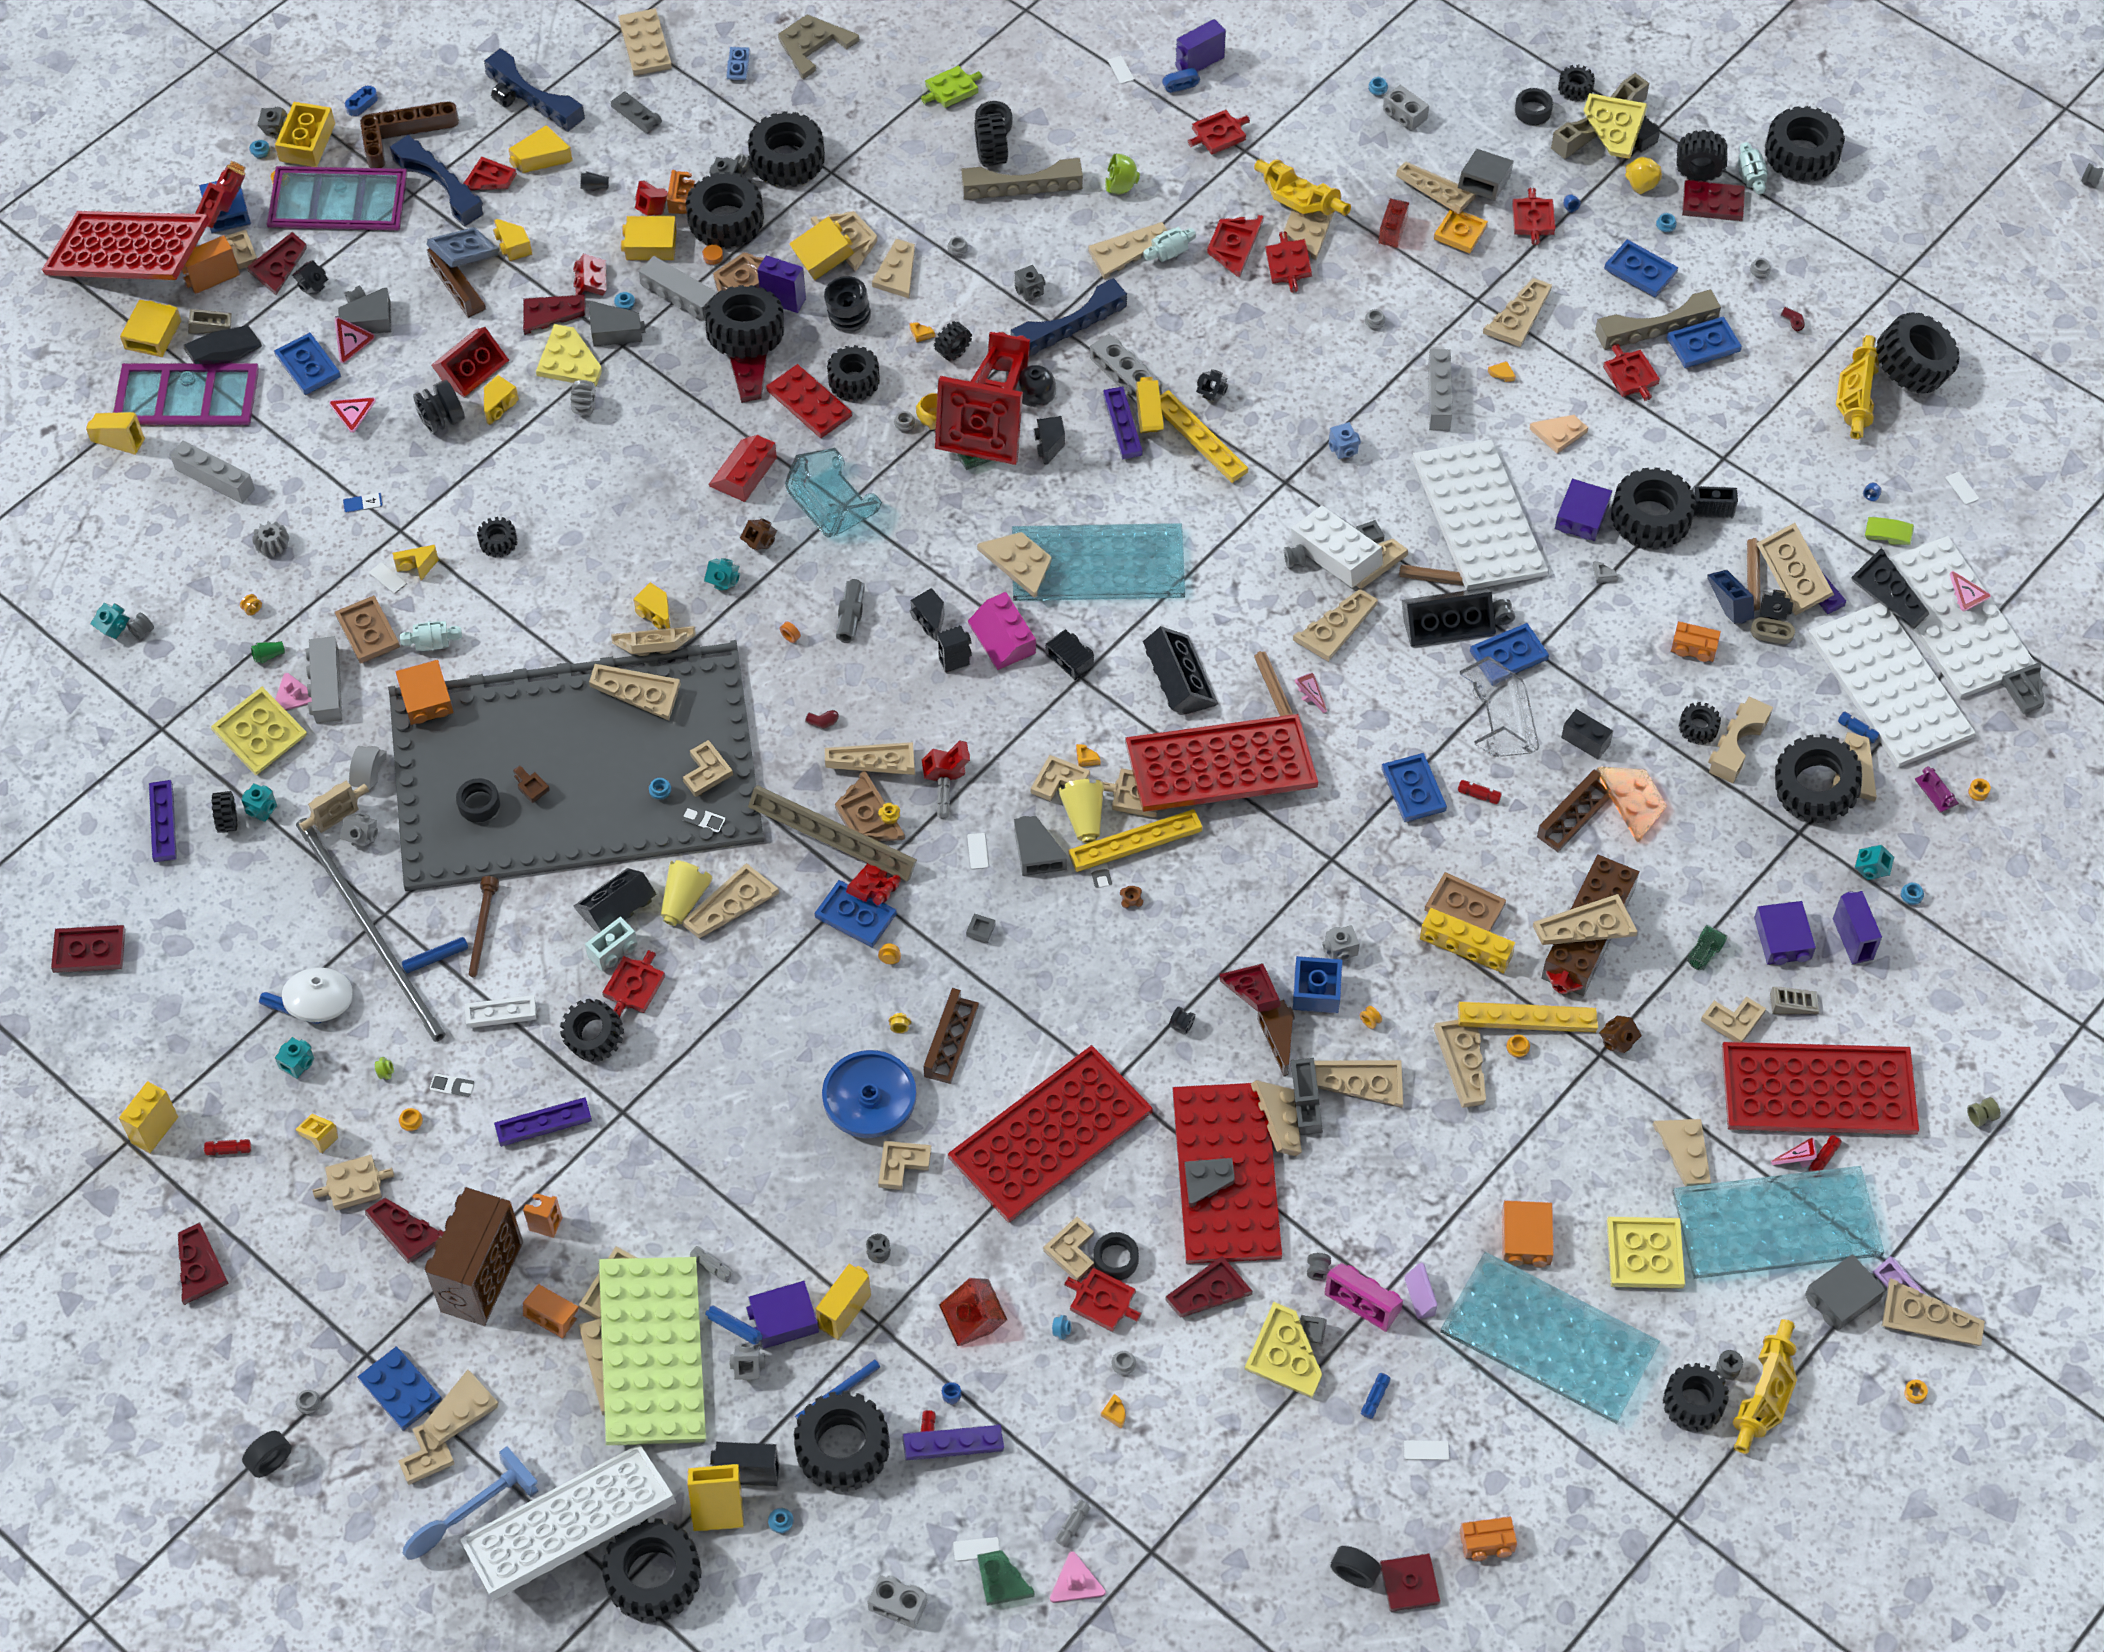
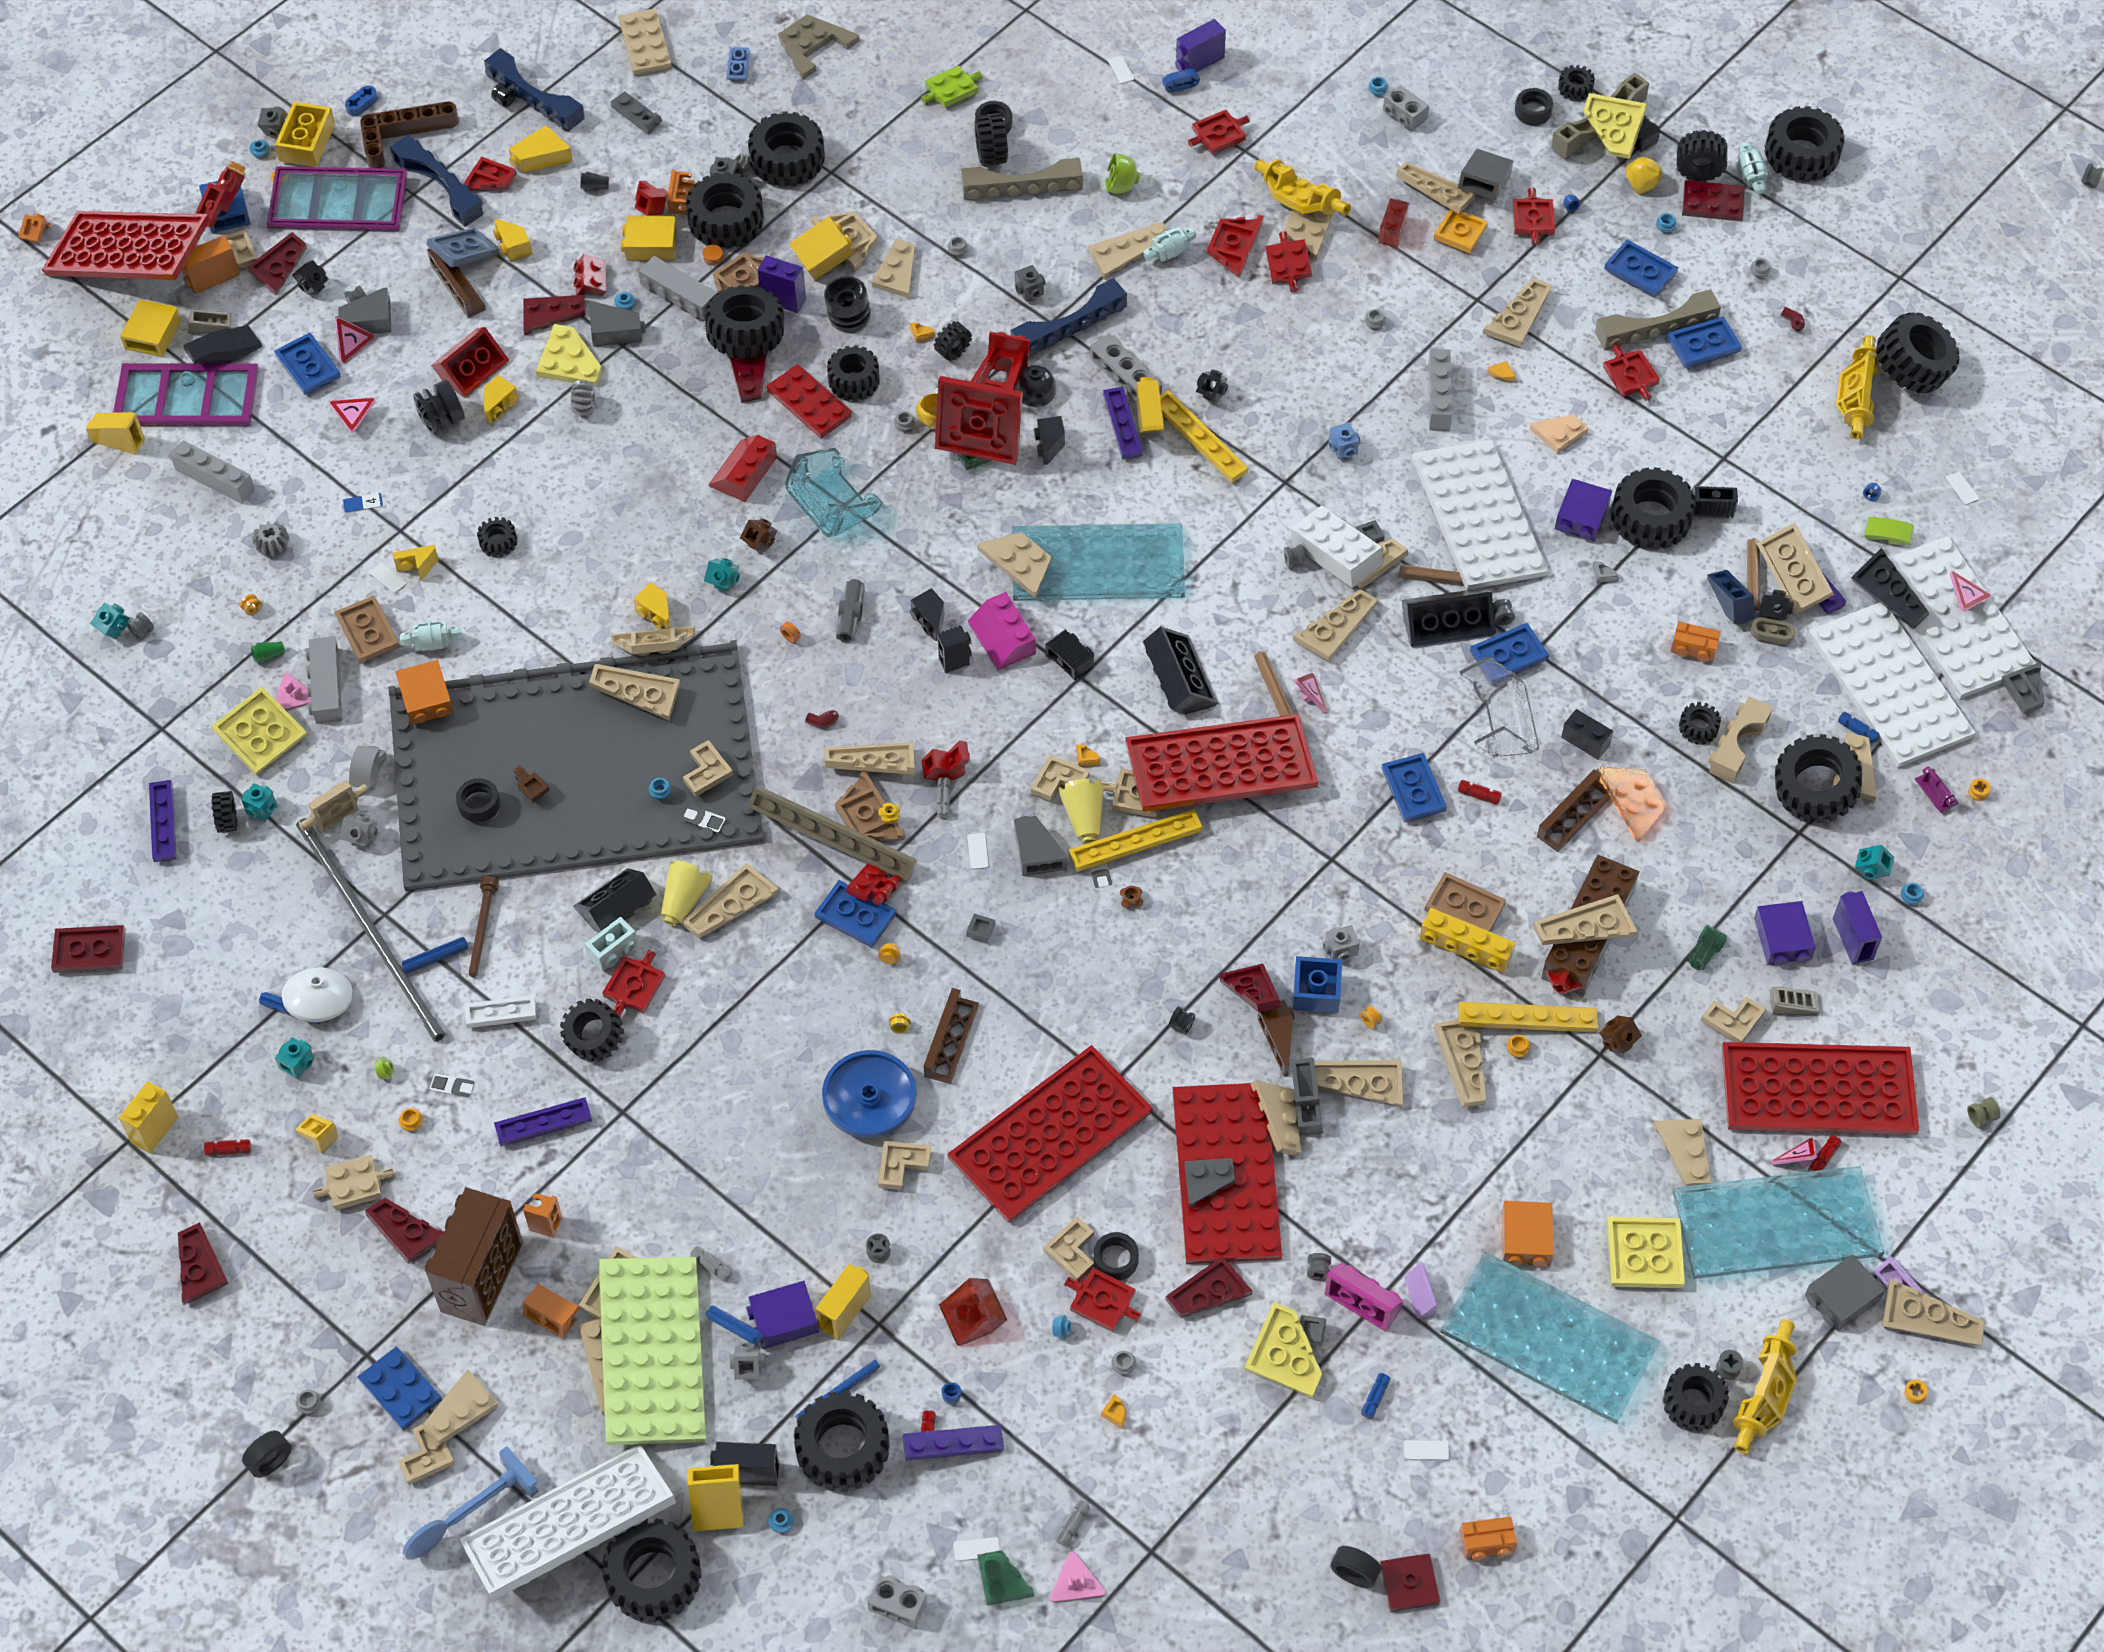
(33, 227): none -> orange bracket

